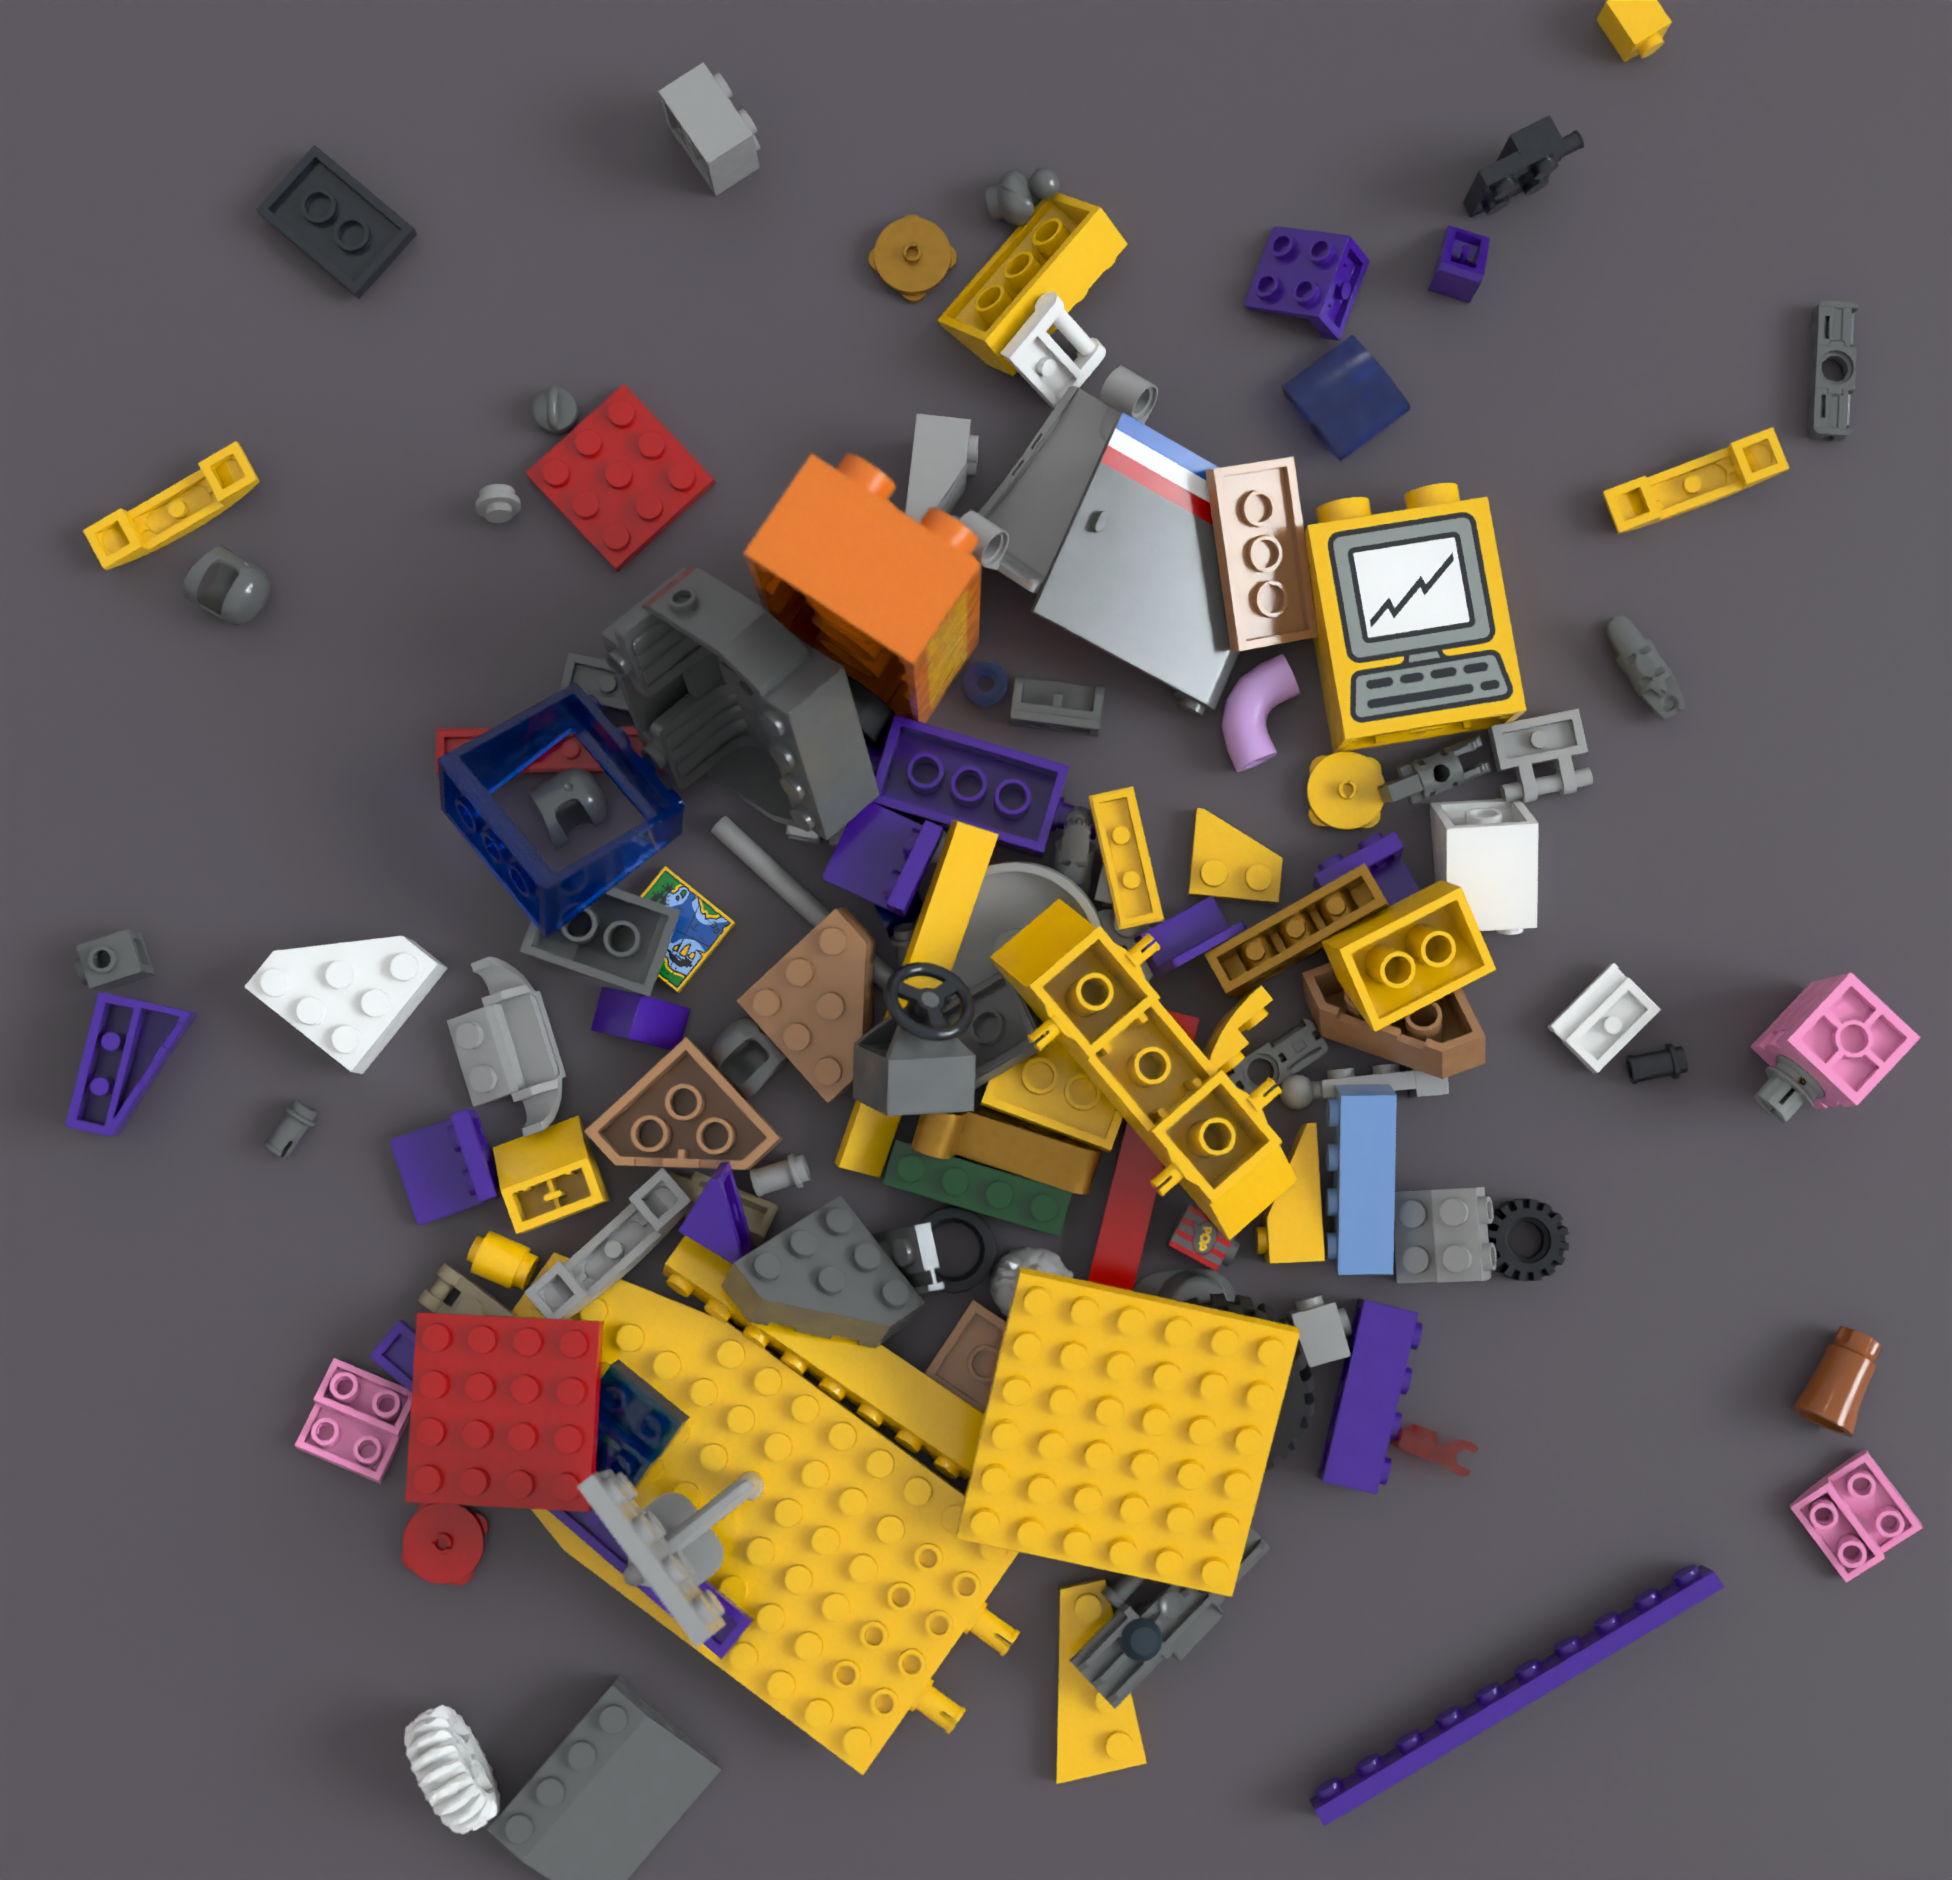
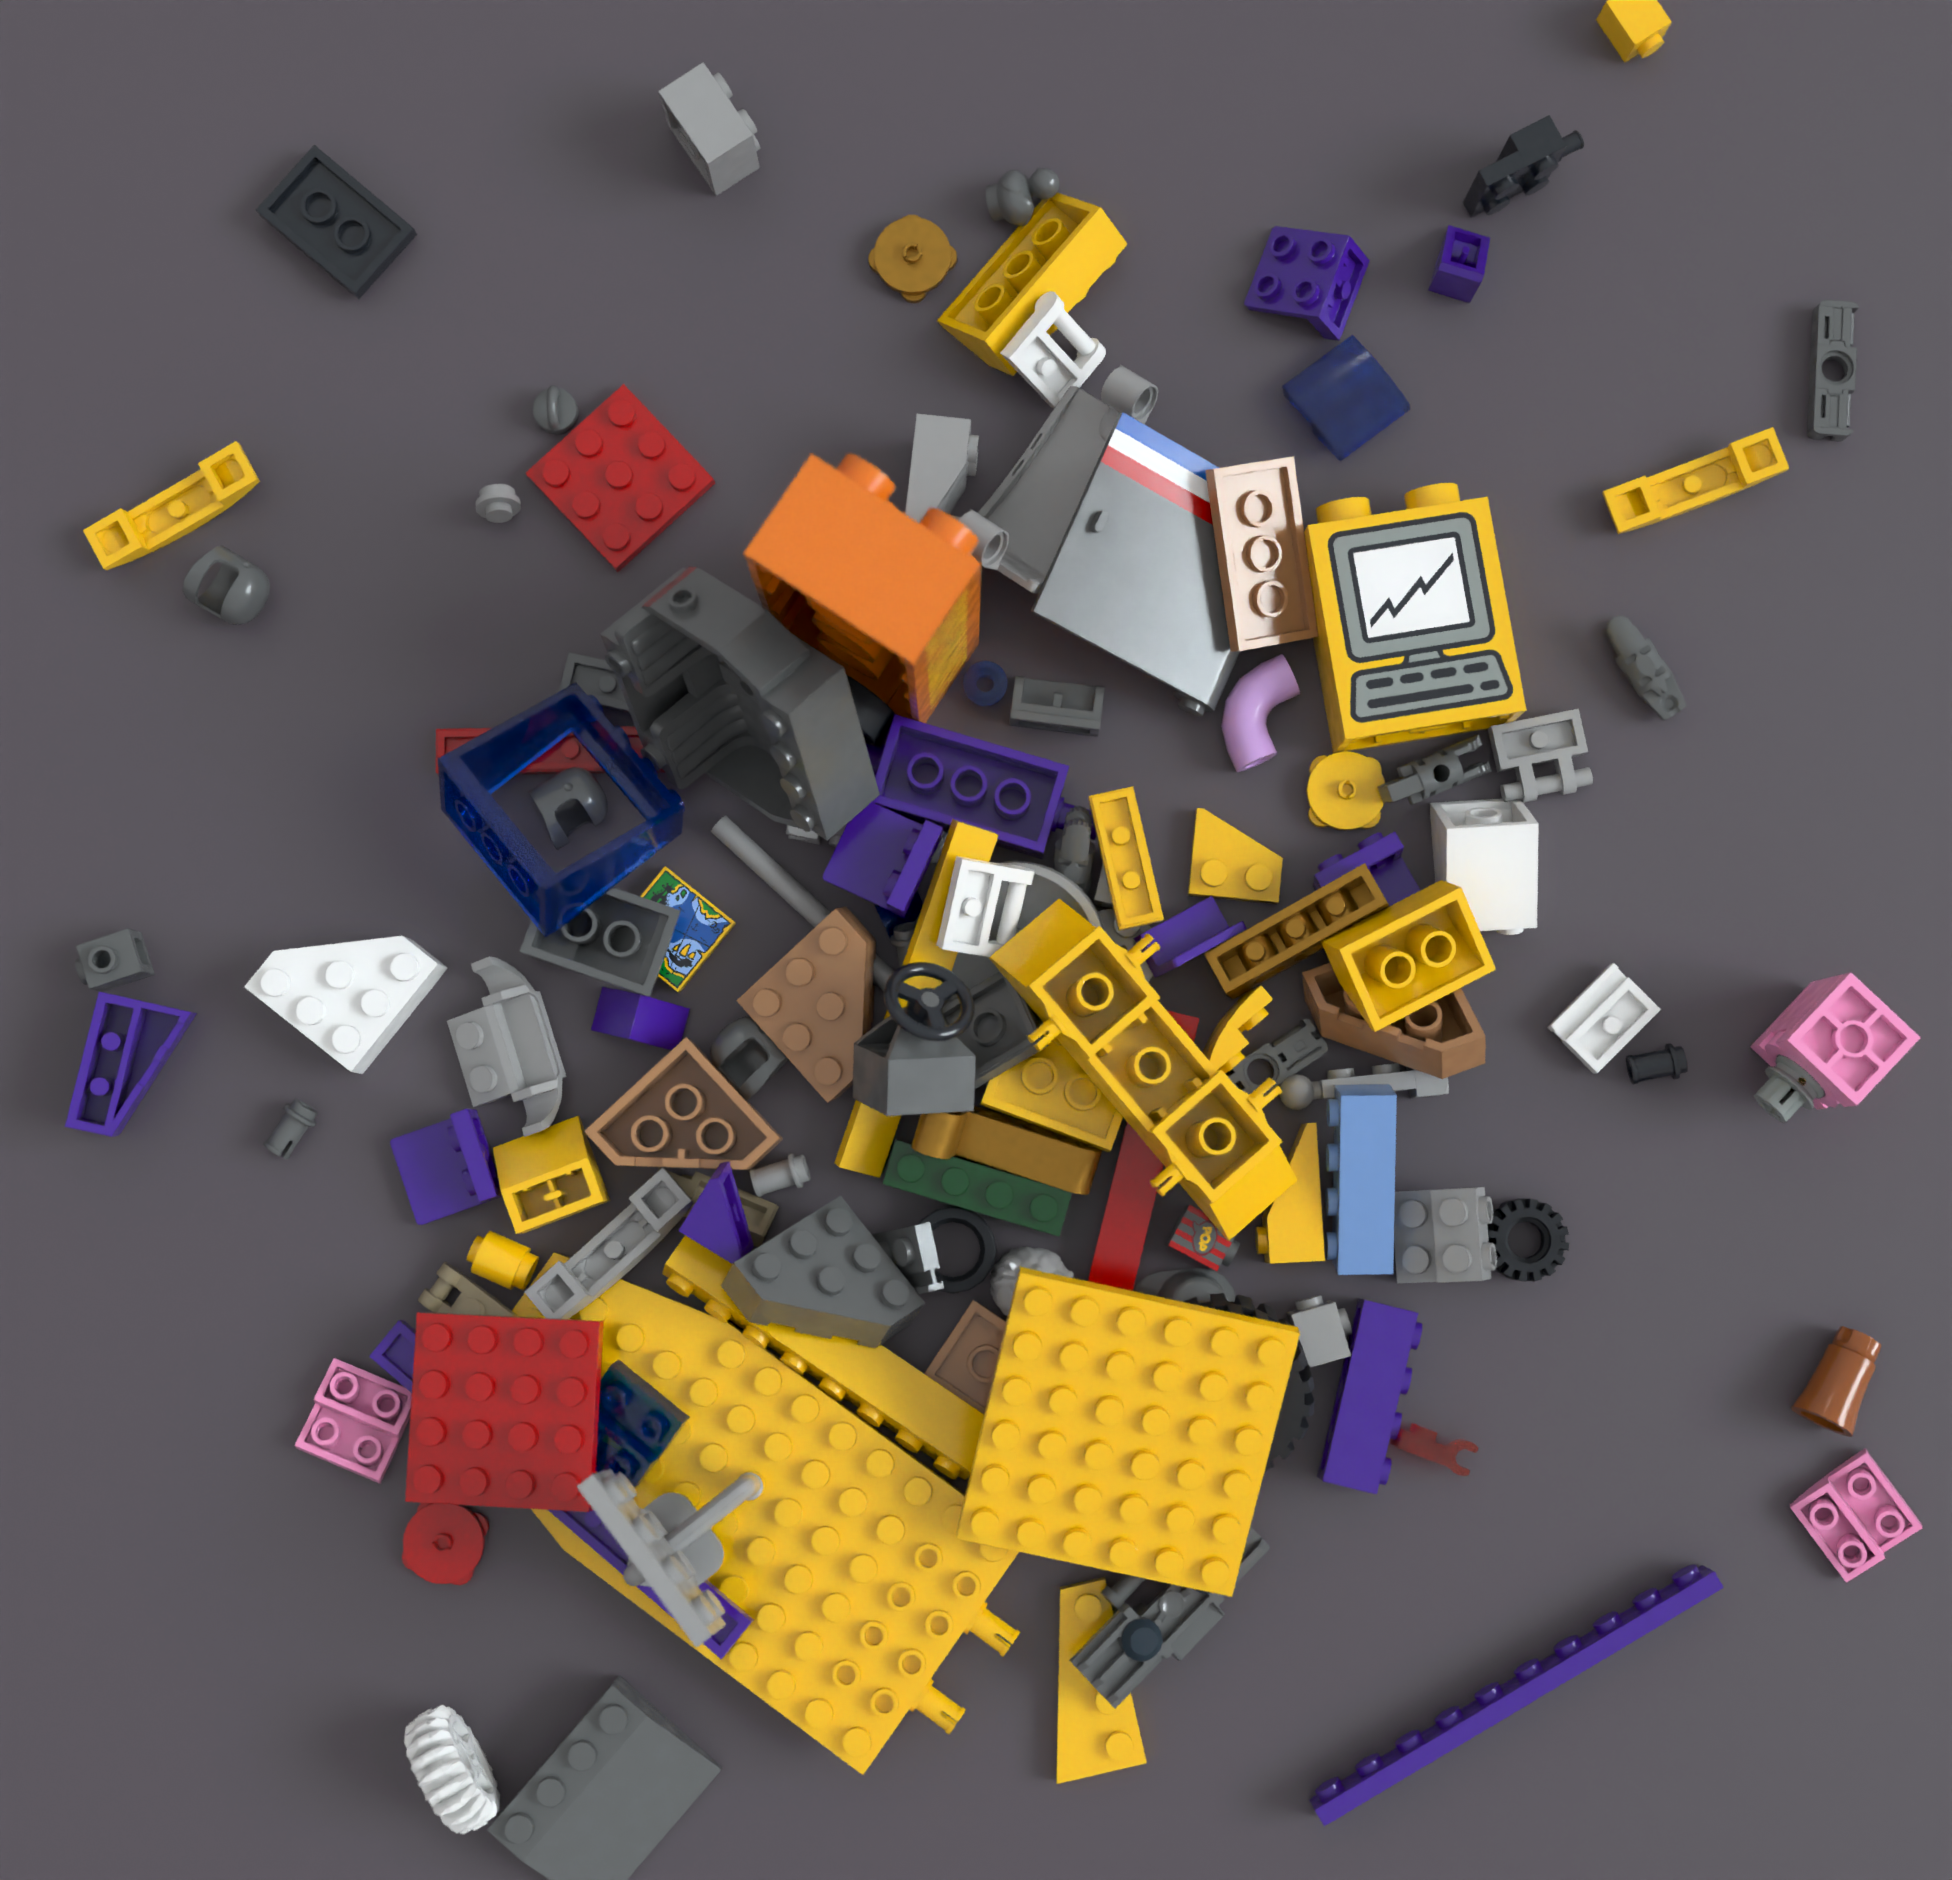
(973, 904): none -> white plate

